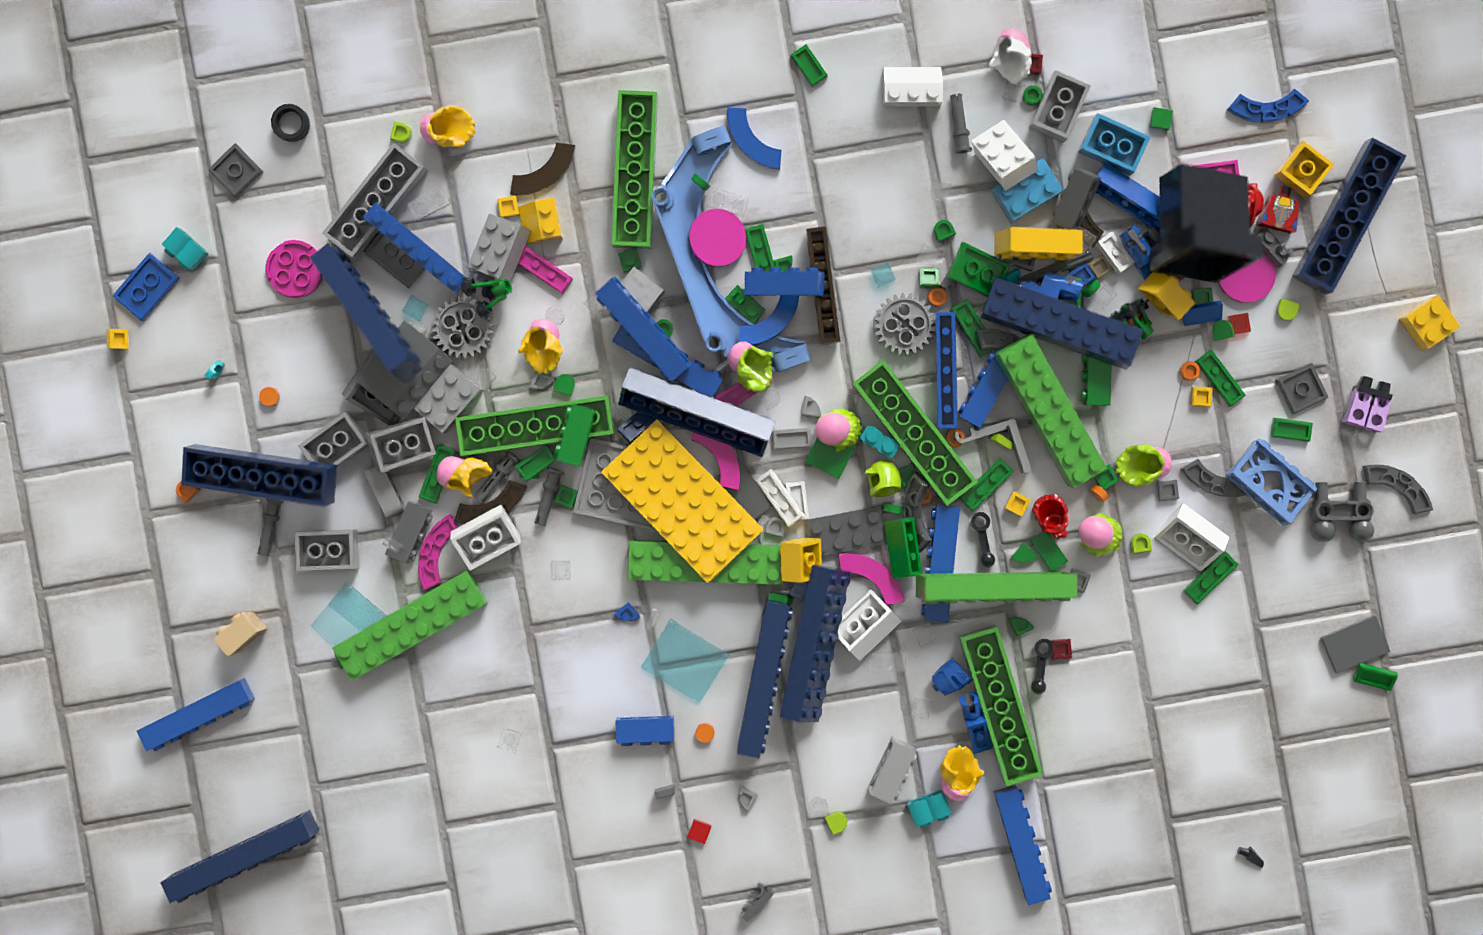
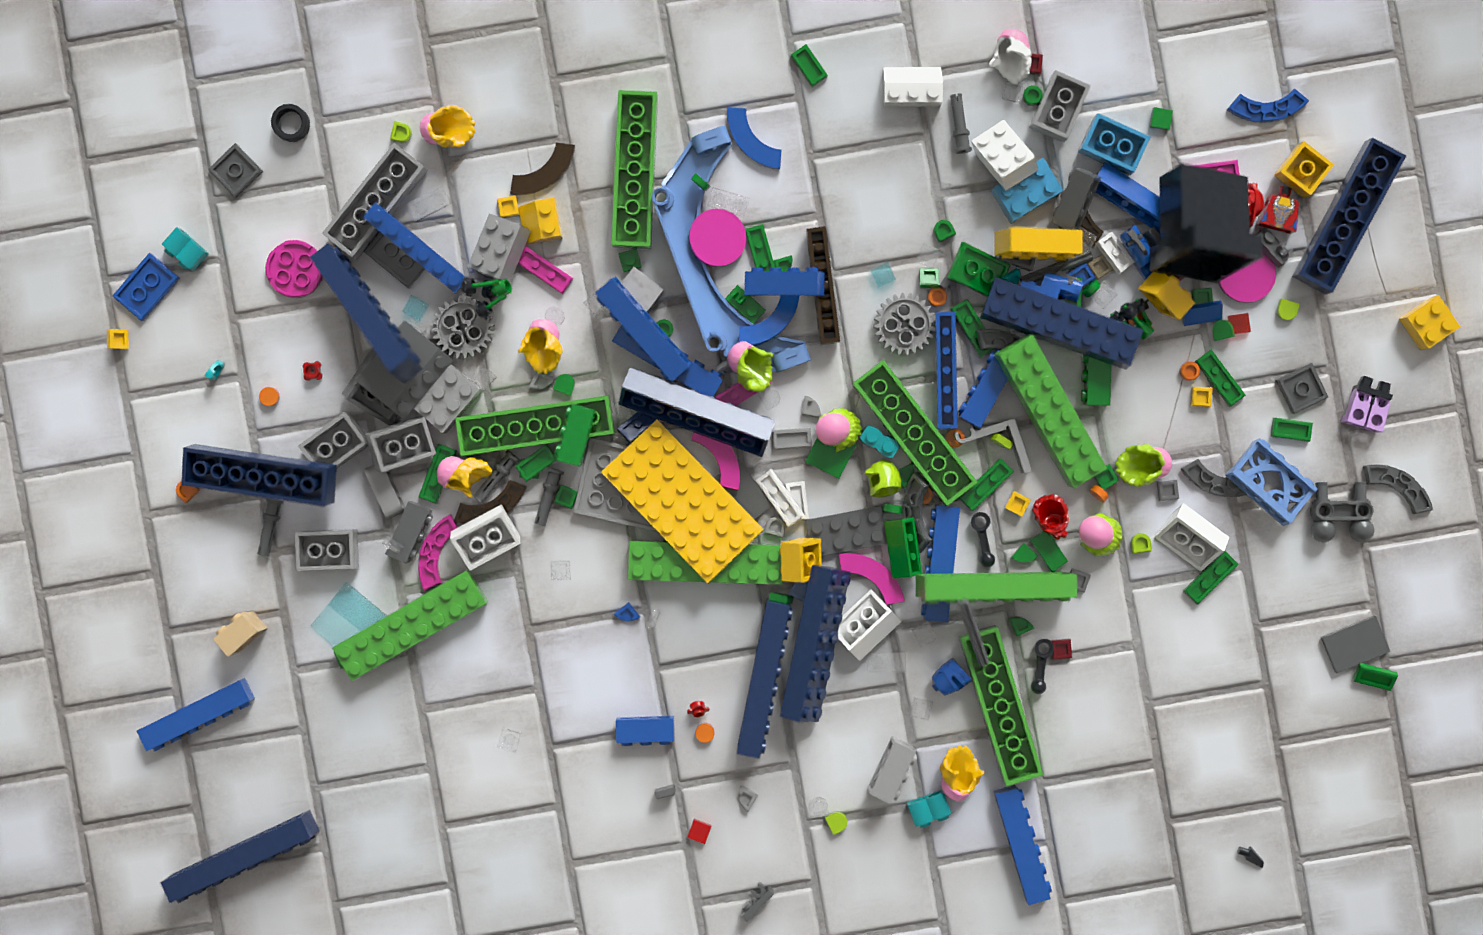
(308, 375): none -> red plate
(684, 660): clear light blue piece -> none
(697, 709): none -> red plate
(973, 632): none -> dark grey axle
(975, 722): blue plate -> none

